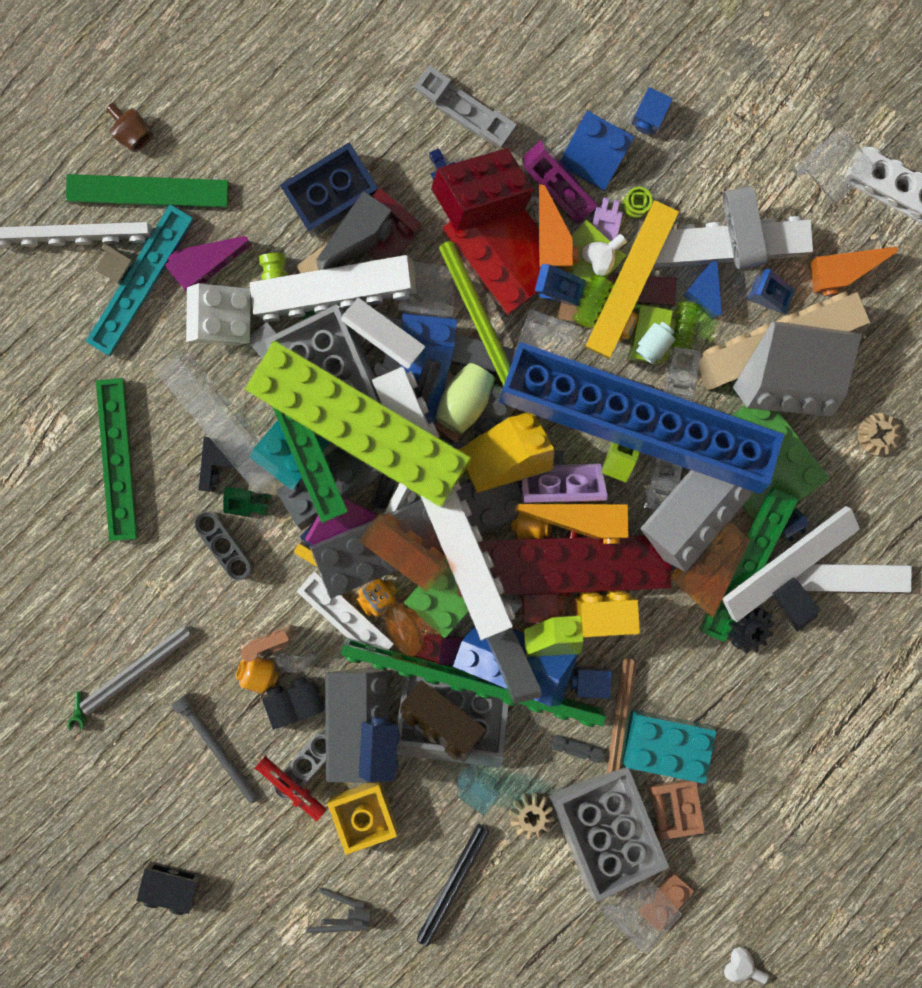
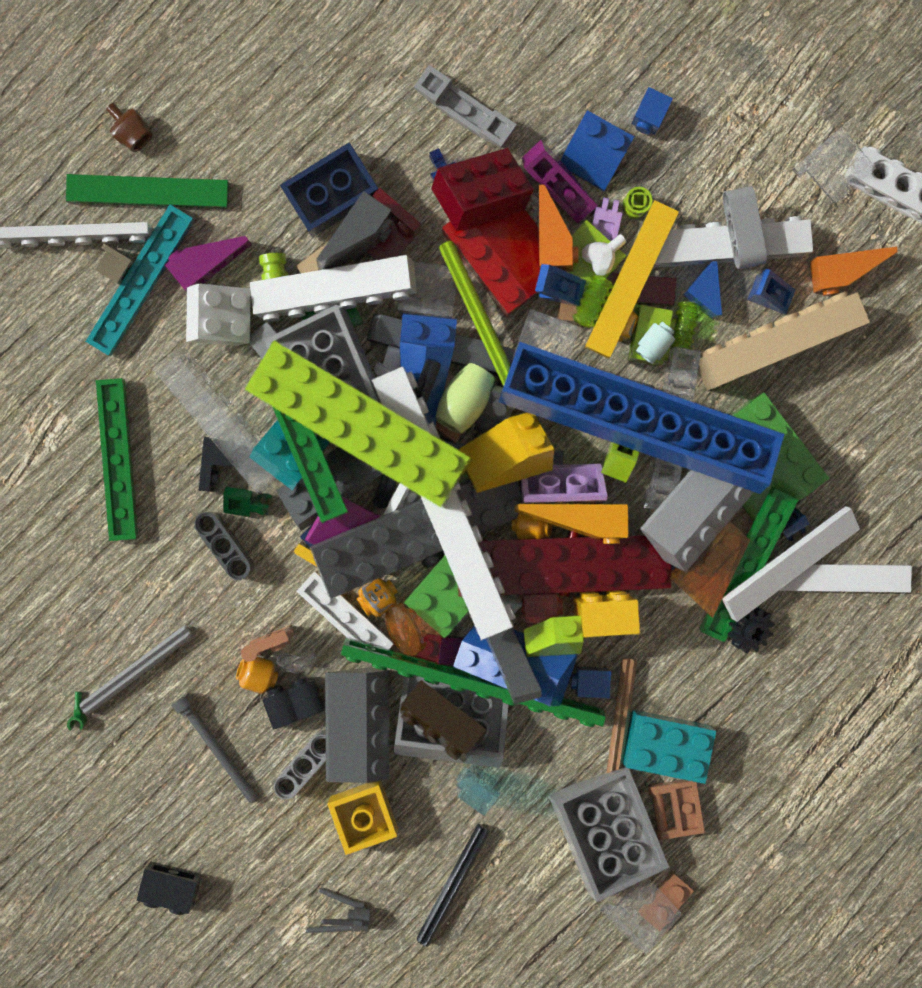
(315, 810): red pin -> none
(378, 750): dark blue brick -> none
(382, 333): white tile -> none
(404, 551): clear orange wedge -> none
(540, 811): tan gear -> none
(577, 749): dark grey axle -> none
(743, 967): white rock -> none
(796, 604): black slope -> none
(799, 370): light grey slope -> none
(869, 427): tan gear -> none

